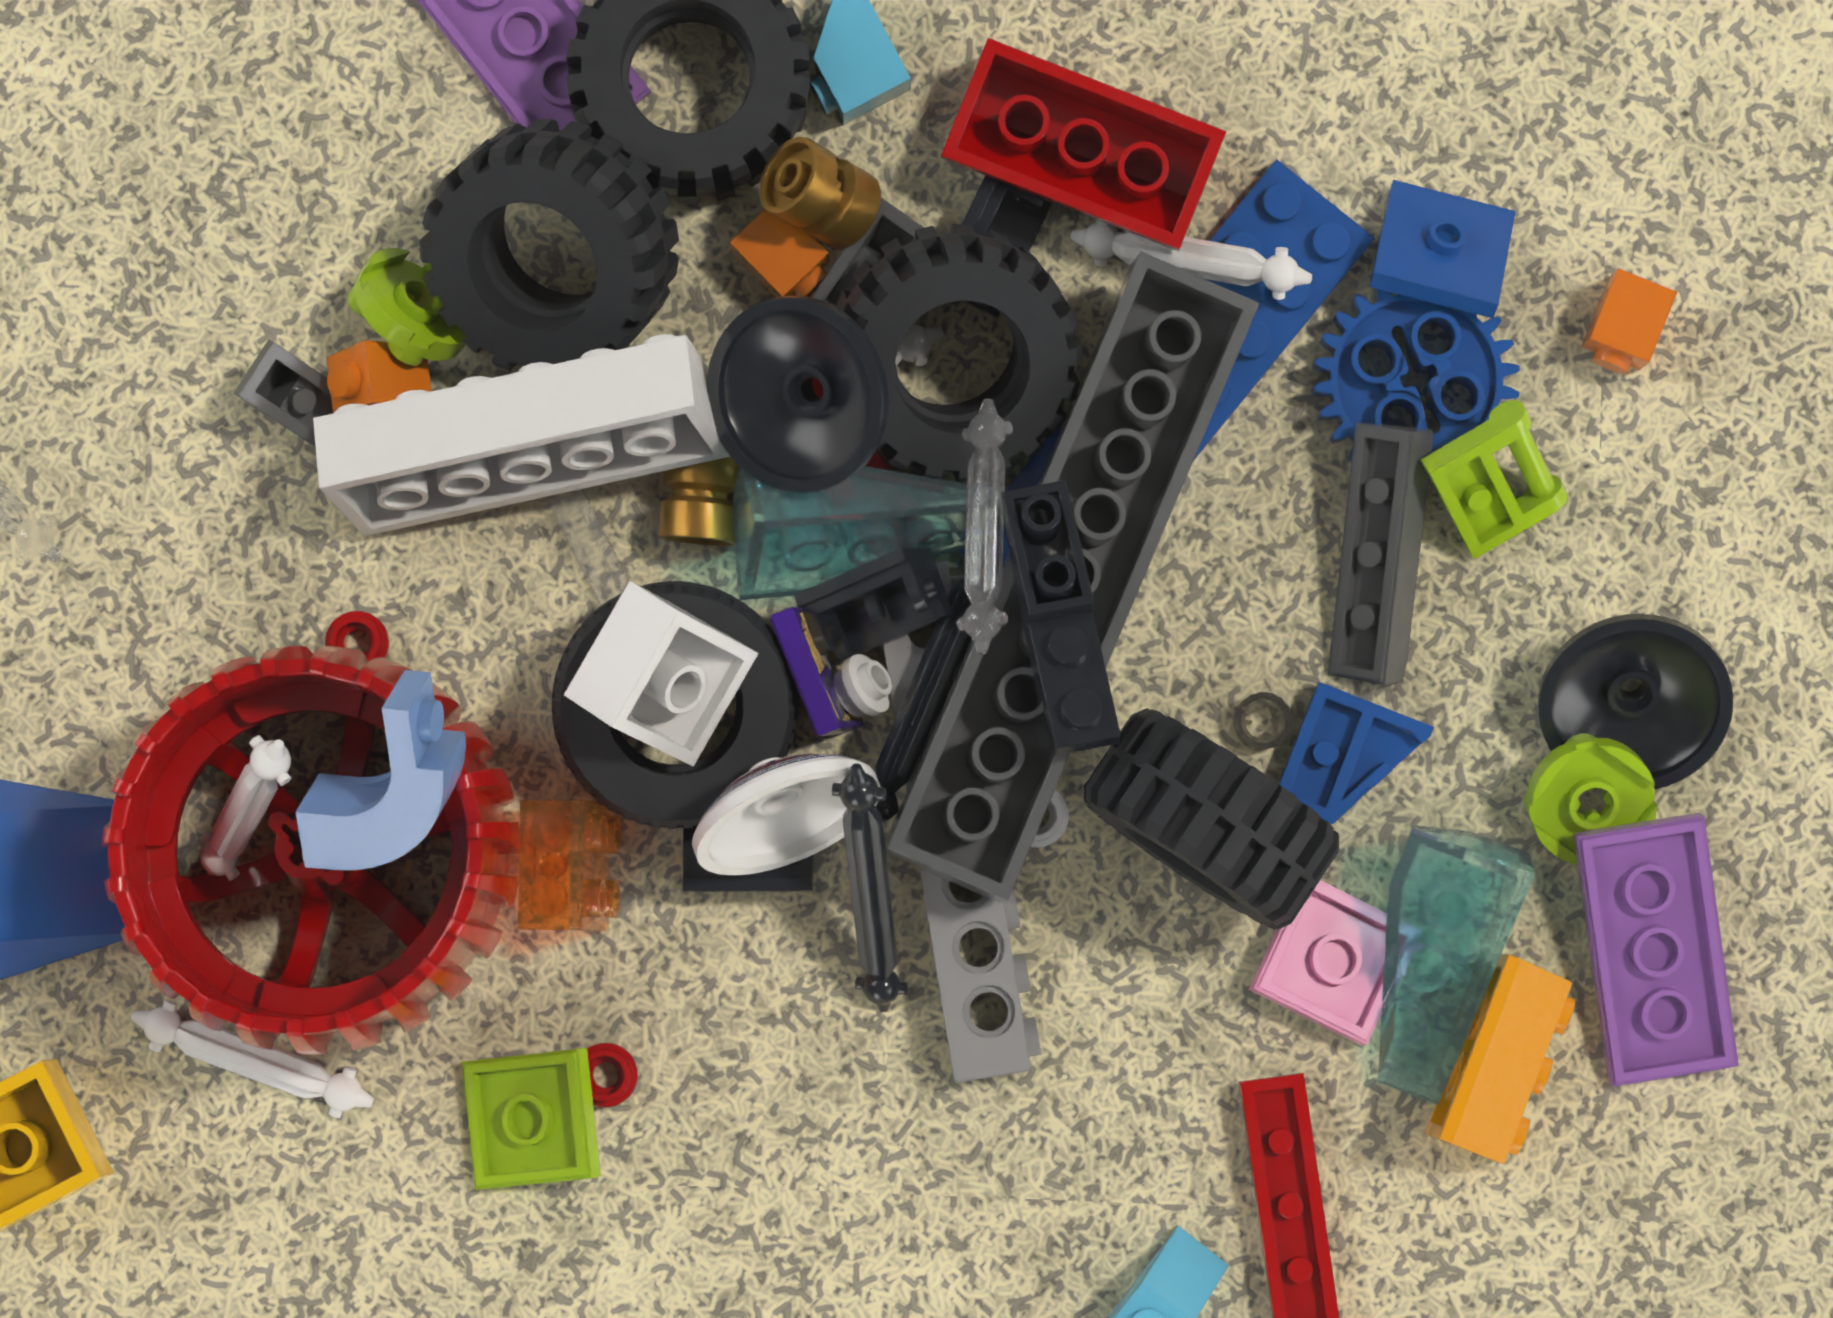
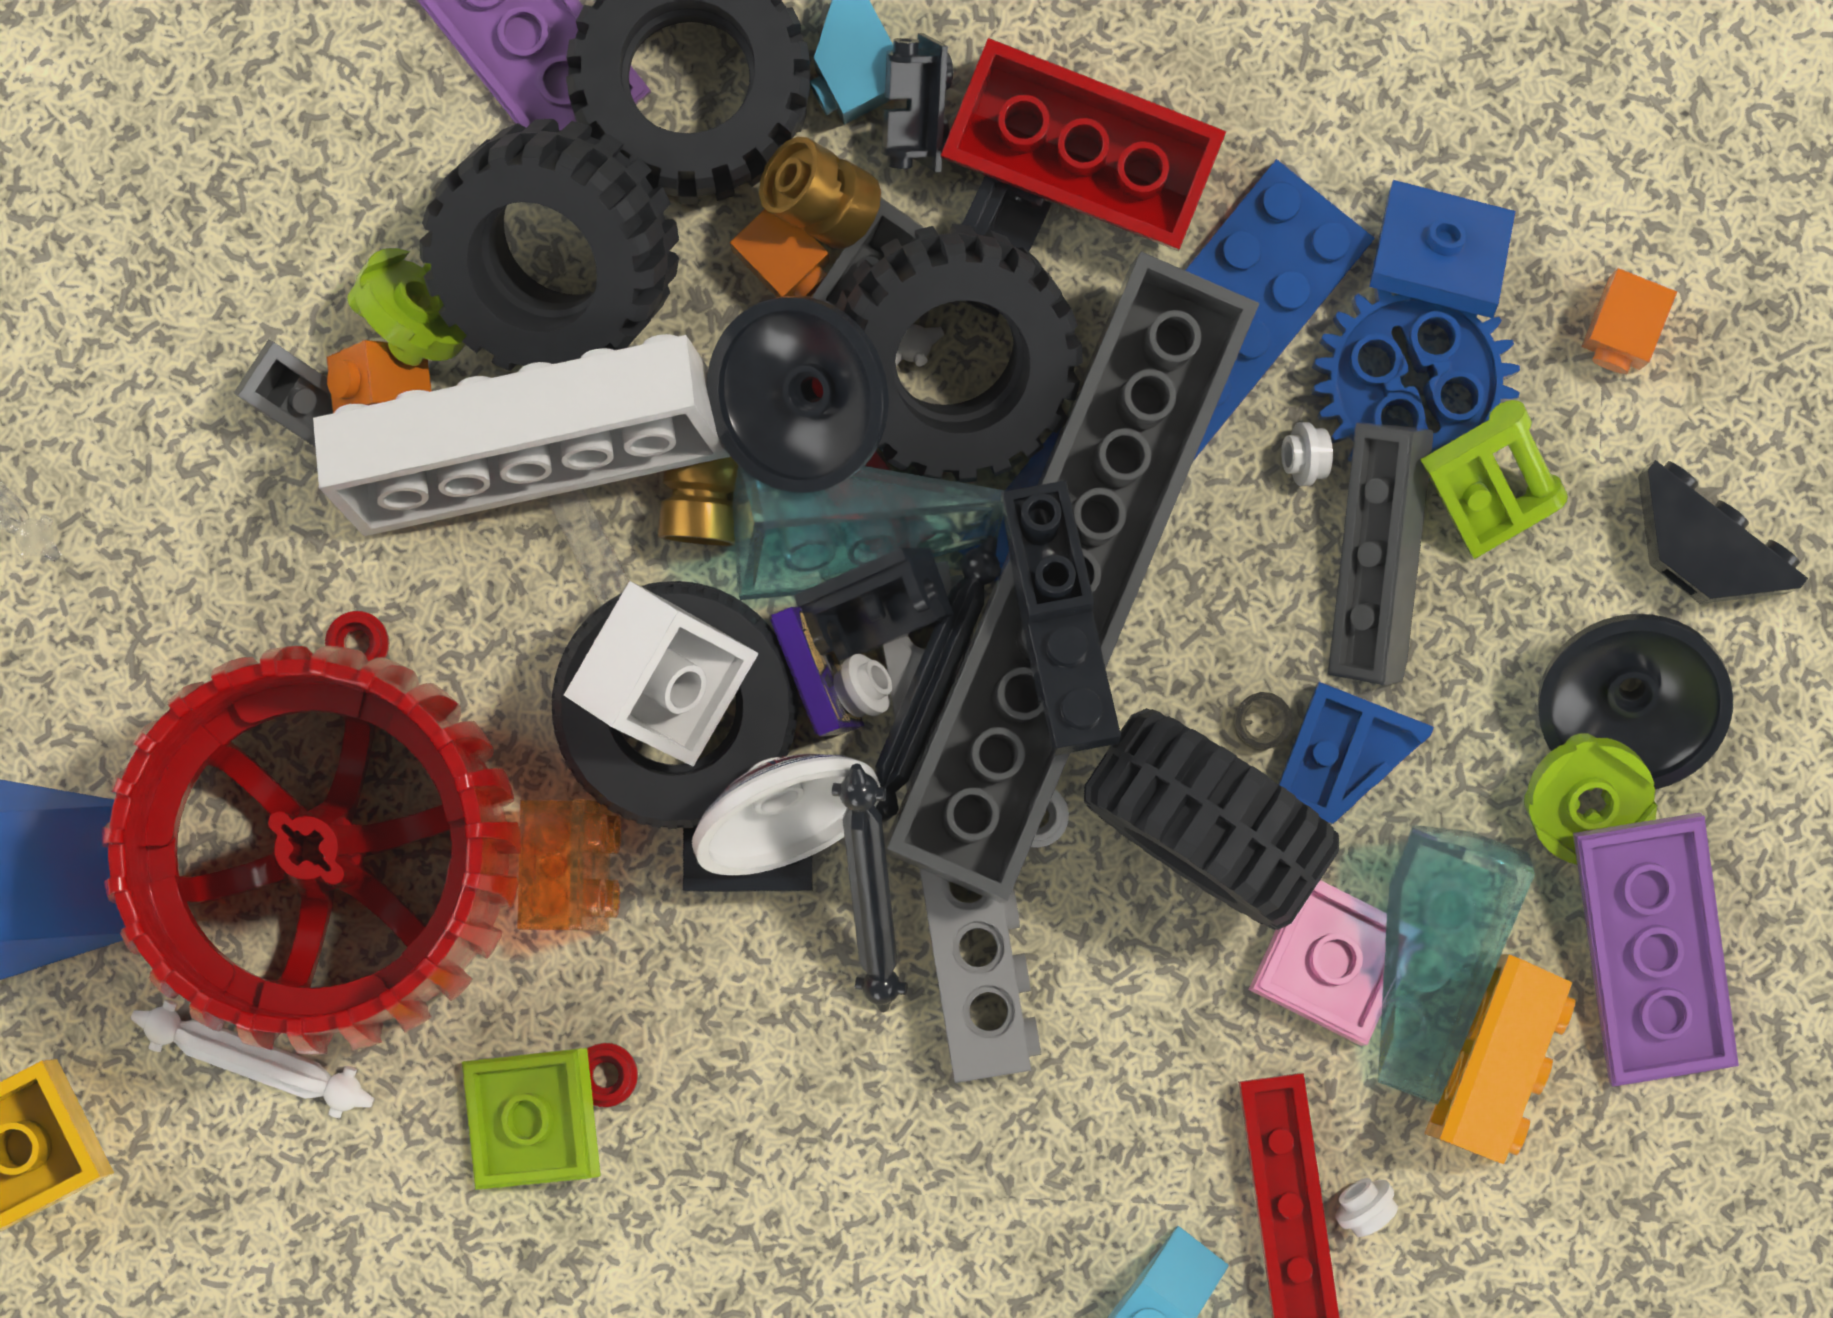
(245, 807): white wheel -> none
(383, 817): medium blue arch -> none
(921, 74): none -> black hinge
(984, 526): clear wheel -> none
(1200, 257): white wheel -> none
(1307, 454): none -> white plate
(1366, 1206): none -> white plate
(1706, 544): none -> black slope

